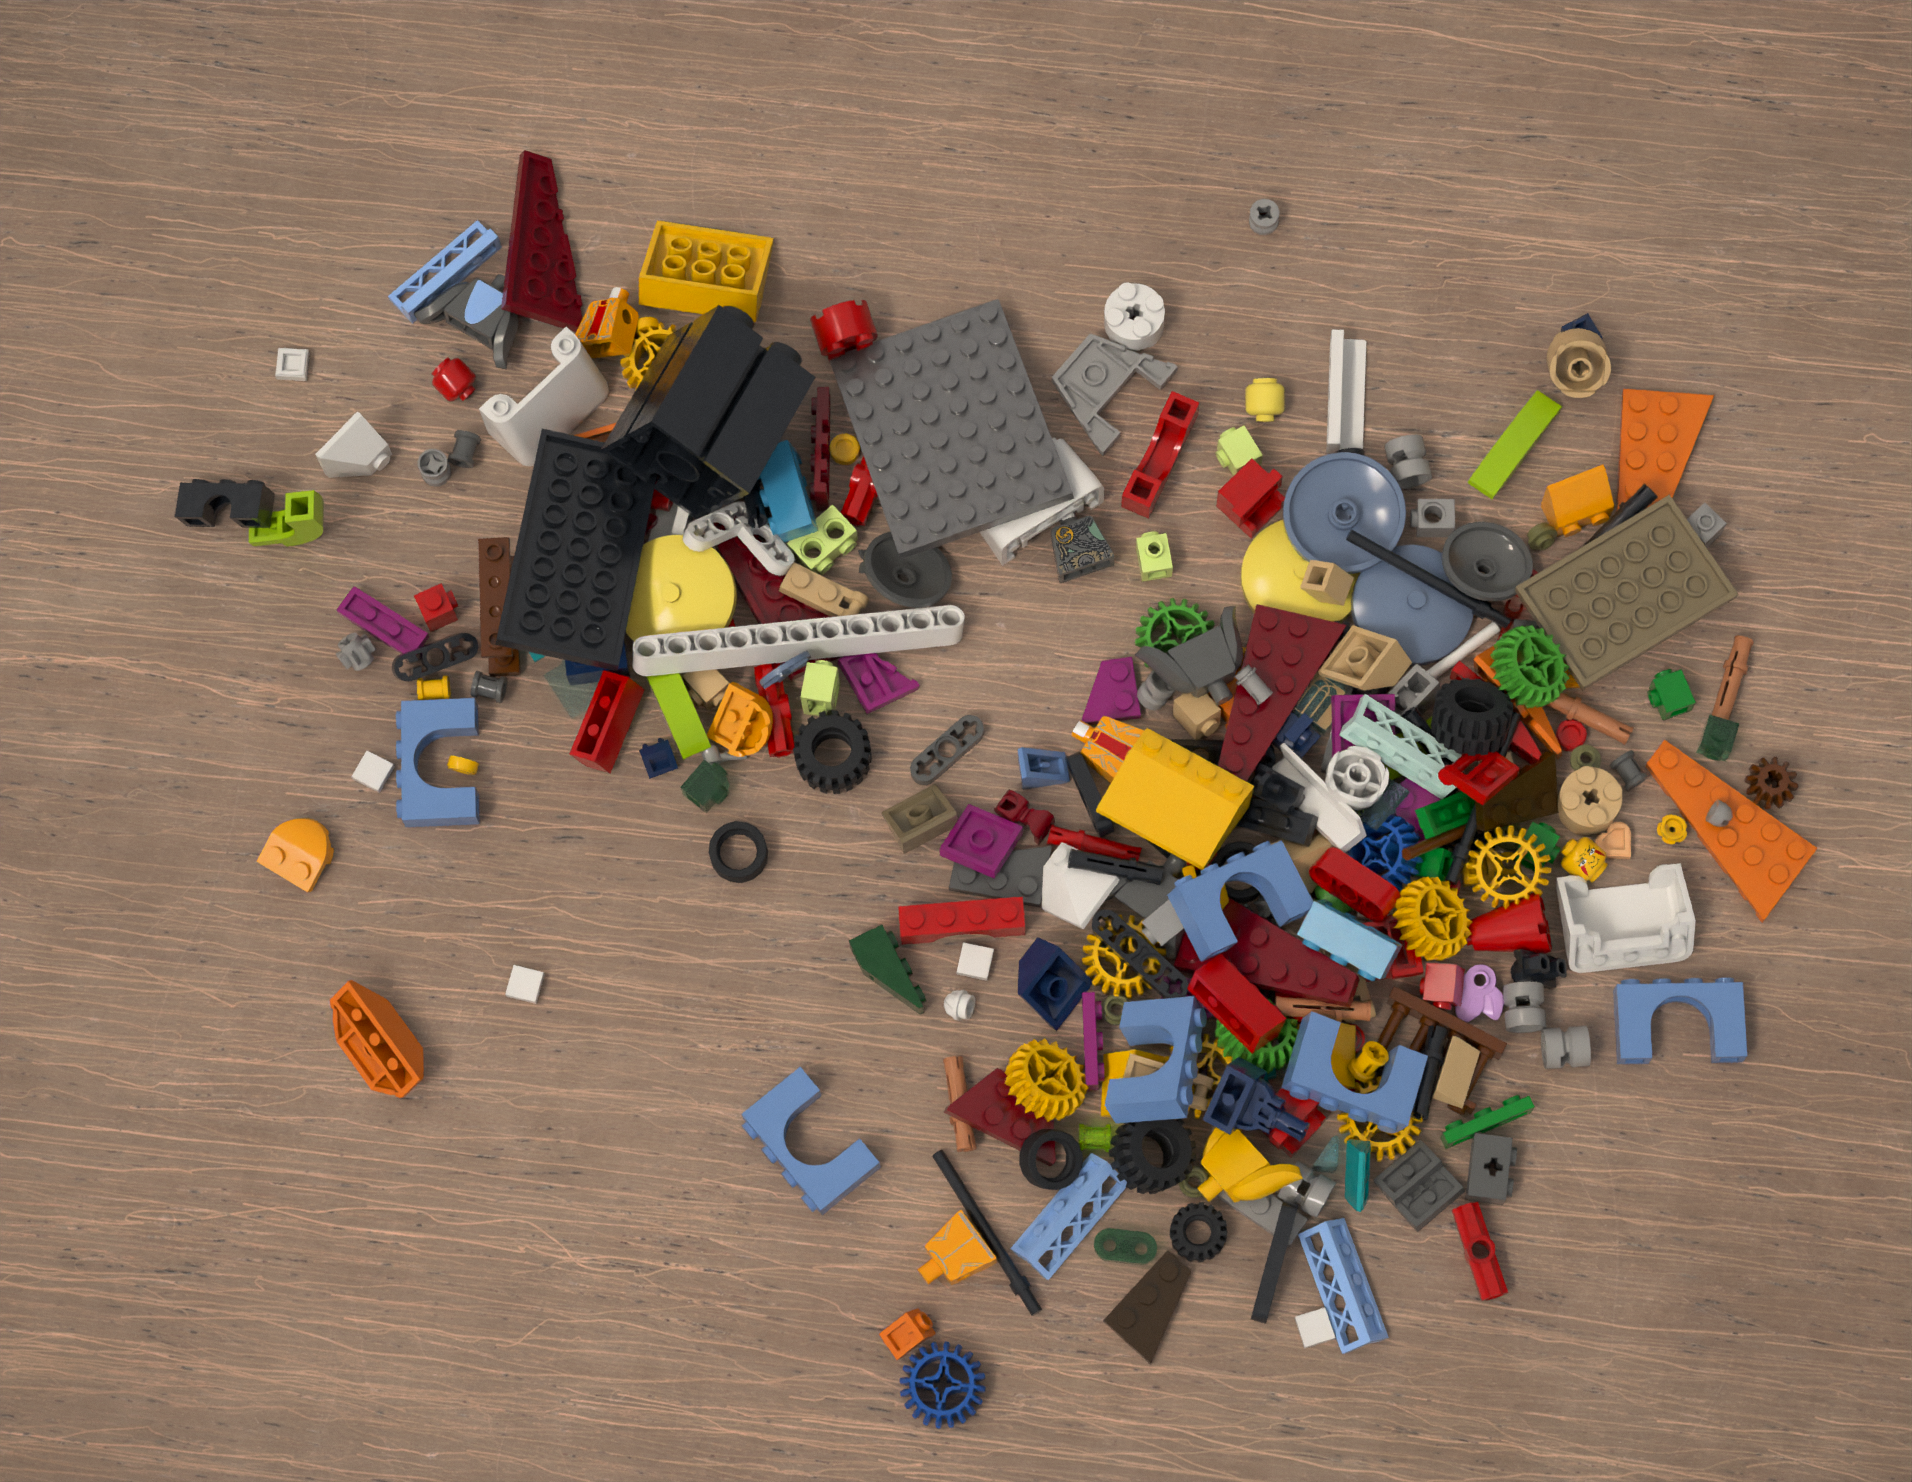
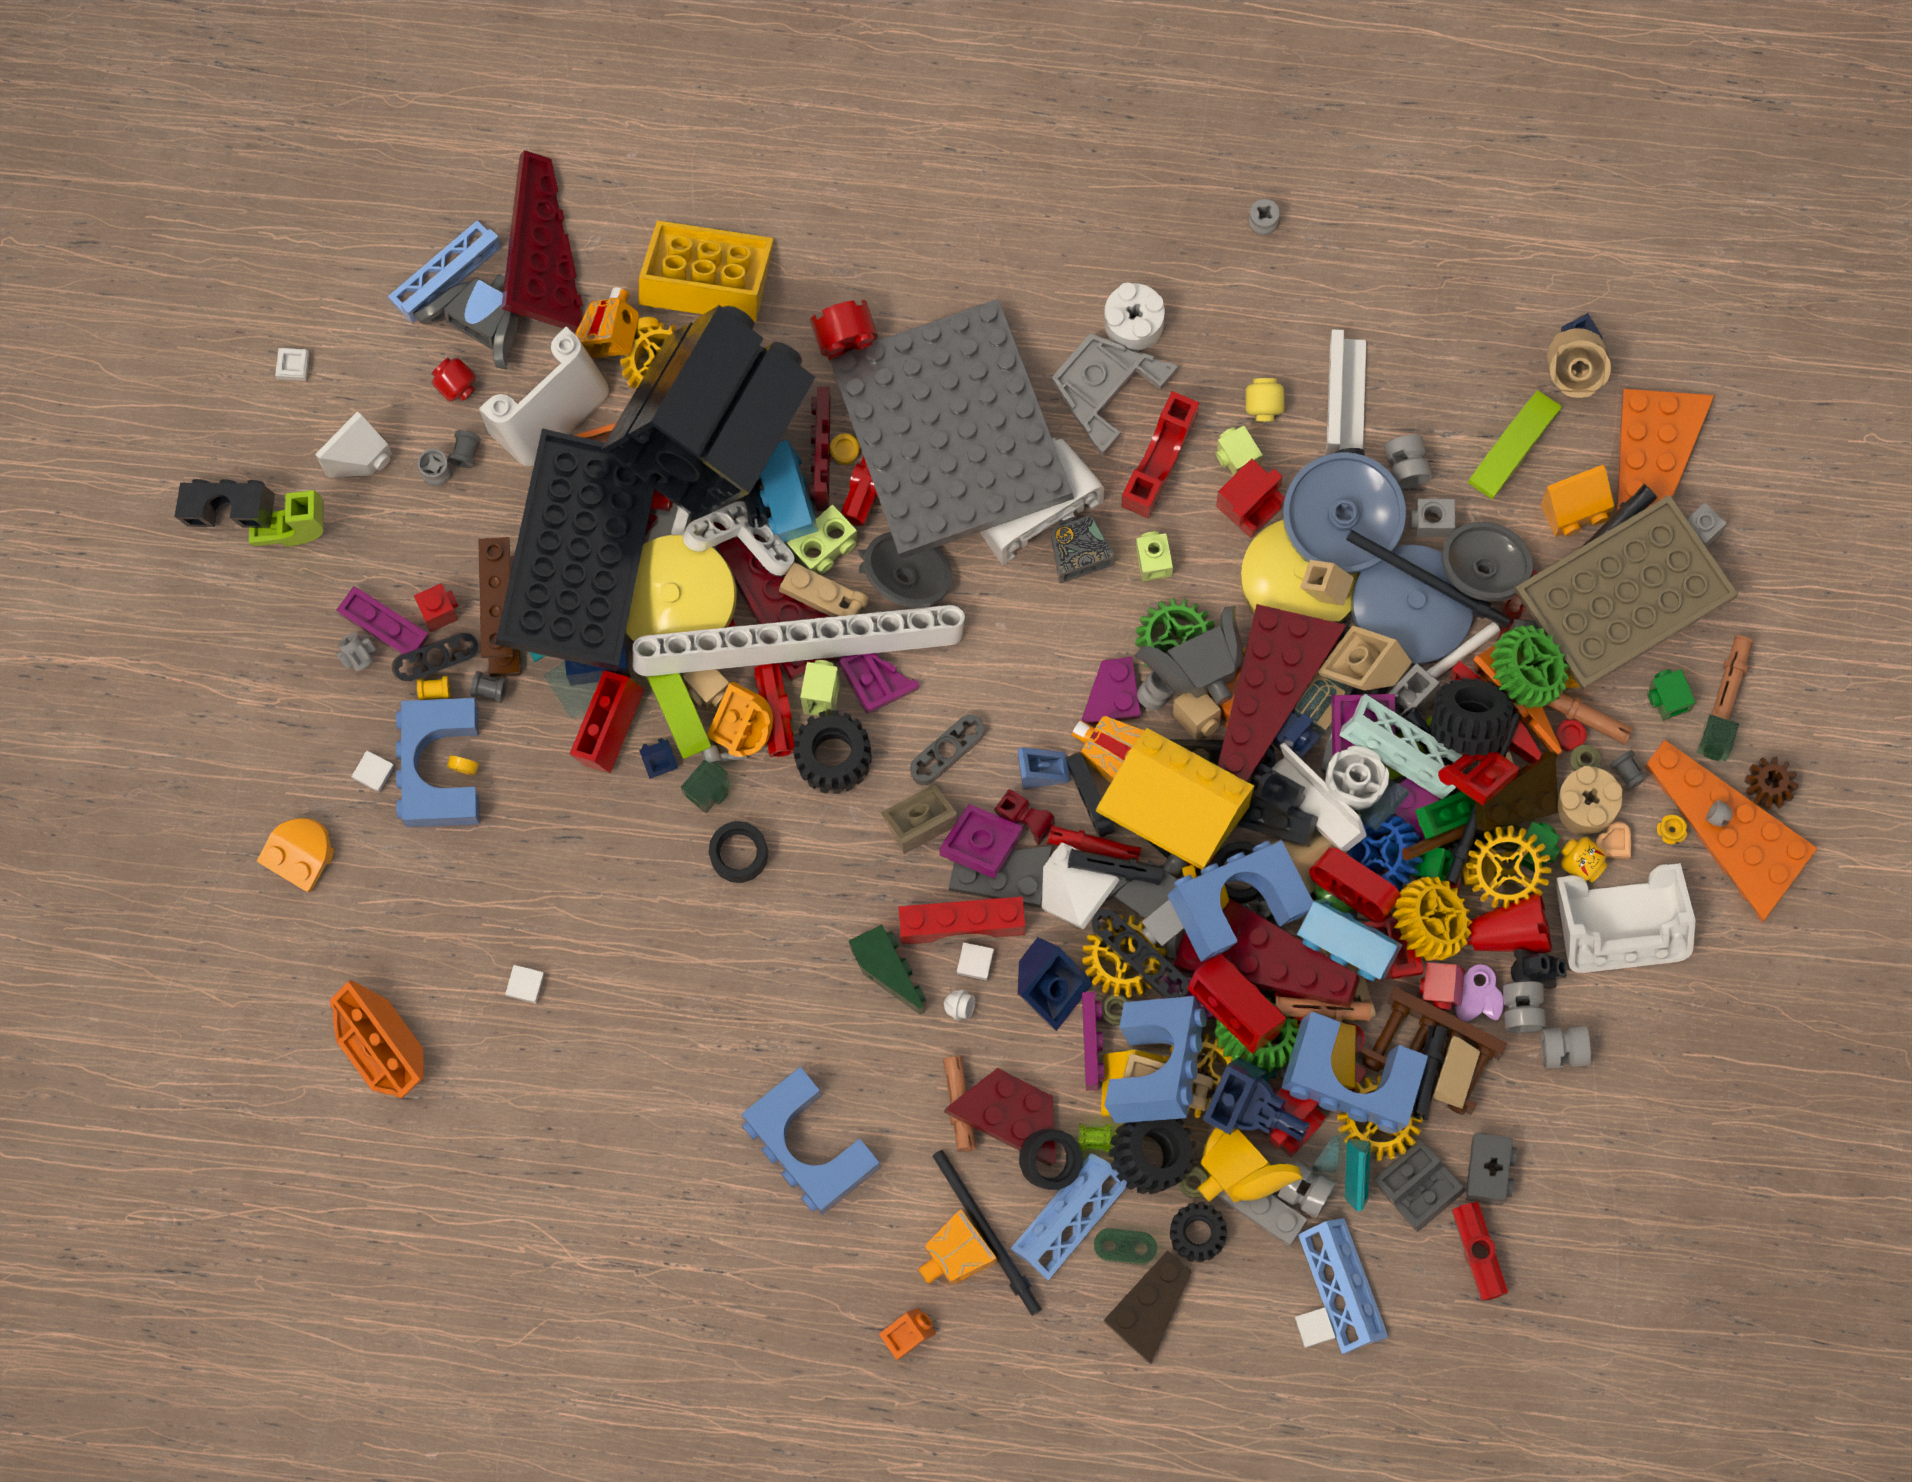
(785, 669): sand blue wheel -> none
(928, 1382): blue gear -> none
(1046, 1080): yellow gear -> none
(1253, 684): light grey pin -> none
(1274, 1261): black beam -> none
(1368, 1061): yellow bush -> none
(1486, 1120): green plate -> none
(1541, 536): olive plate -> none
(1718, 1002): medium blue arch -> none

